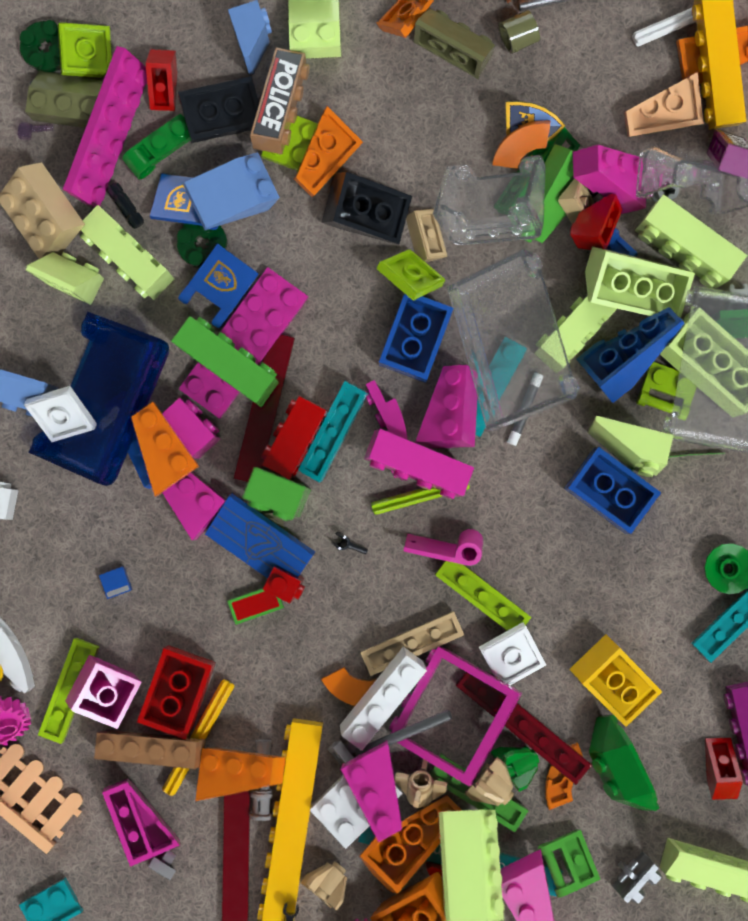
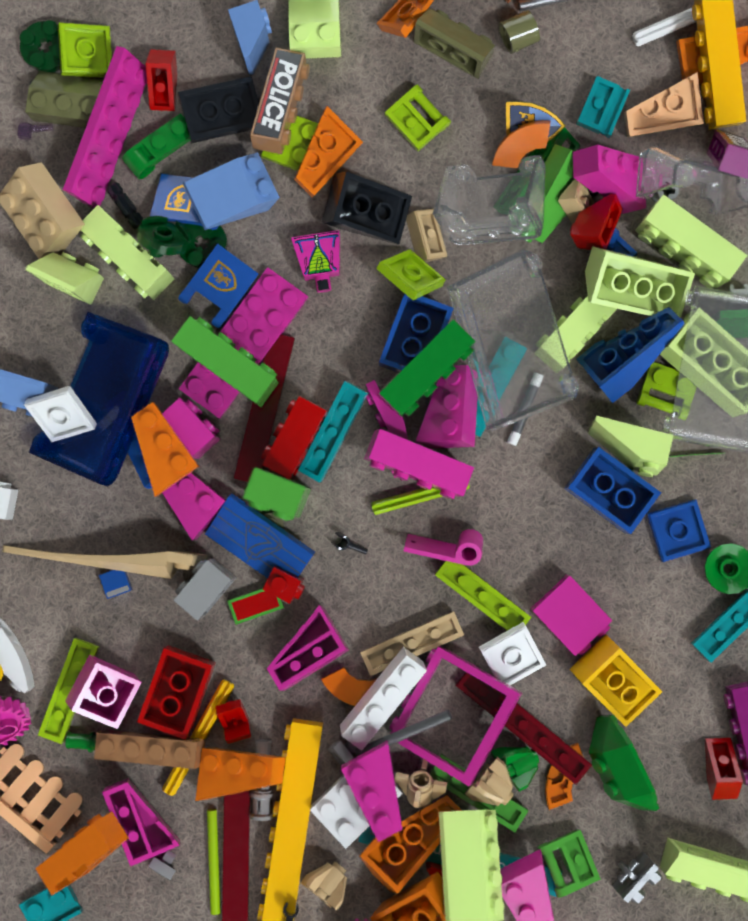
(81, 741): none -> green pin
(82, 852): none -> orange wedge
(152, 564): none -> tan plate
(162, 236): none -> dark green plate
(204, 589): none -> light grey brick
(213, 860): none -> lime bar
(234, 721): none -> red bracket
(308, 651): none -> dark pink wedge
(319, 257): none -> torso
(411, 122): none -> lime plate
(427, 368): none -> green brick
(571, 615): none -> dark pink brick
(603, 107): none -> teal plate
(678, 530): none -> blue tile

